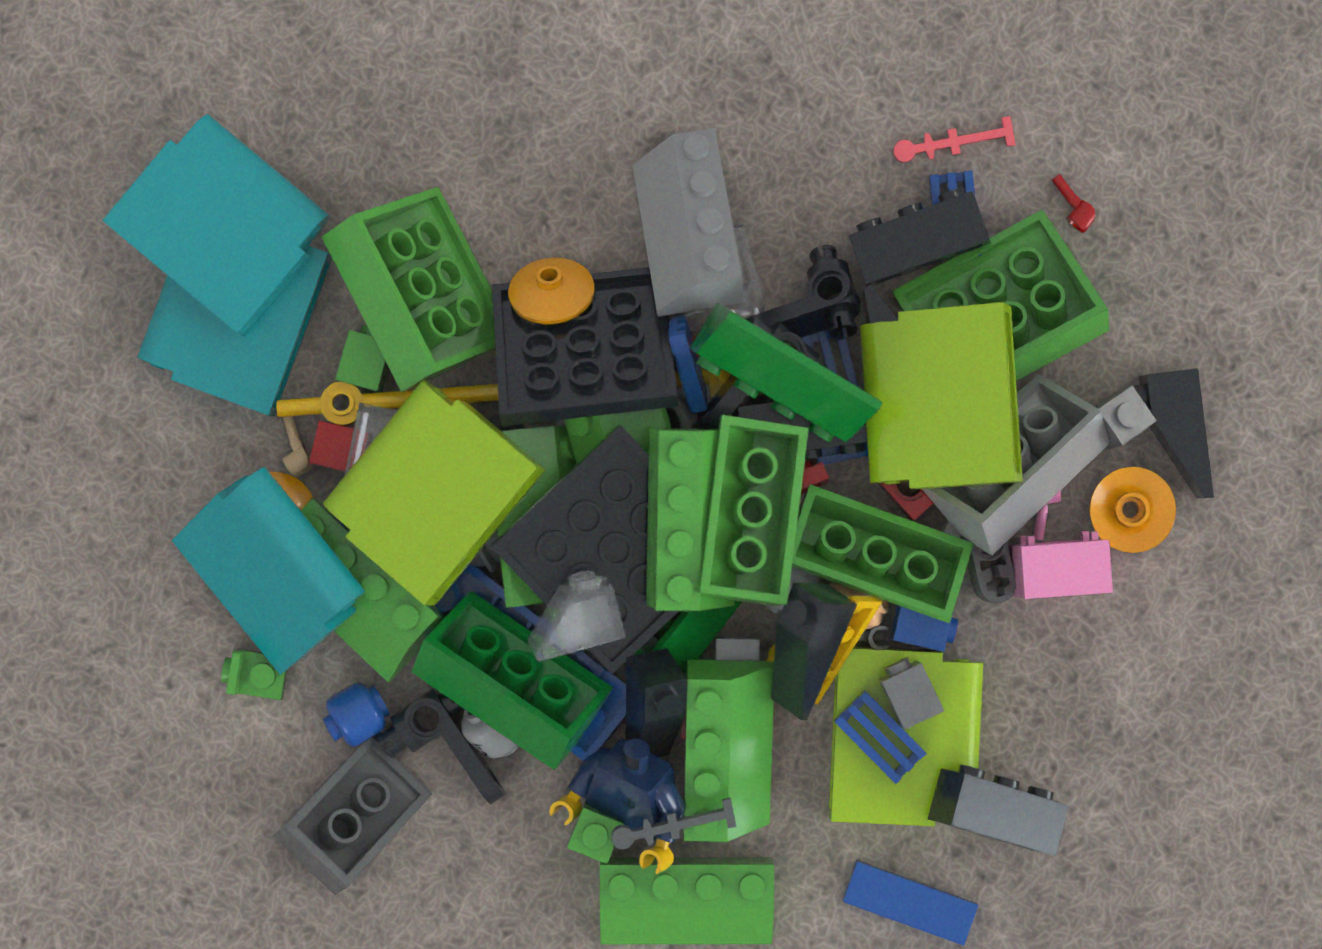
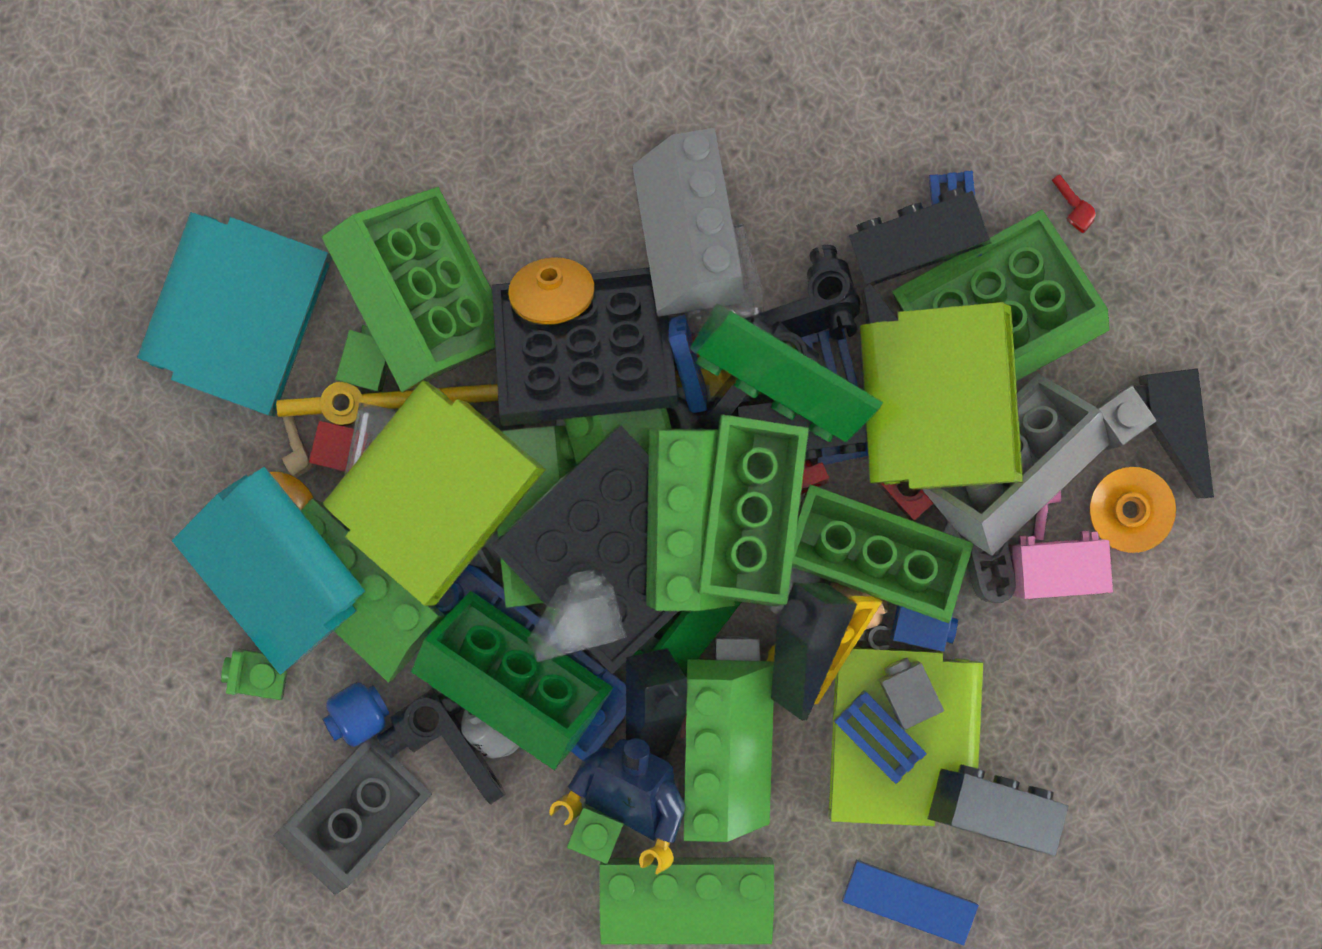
(219, 223): teal piece -> none
(623, 836): dark grey piece -> none
(905, 150): coral piece -> none

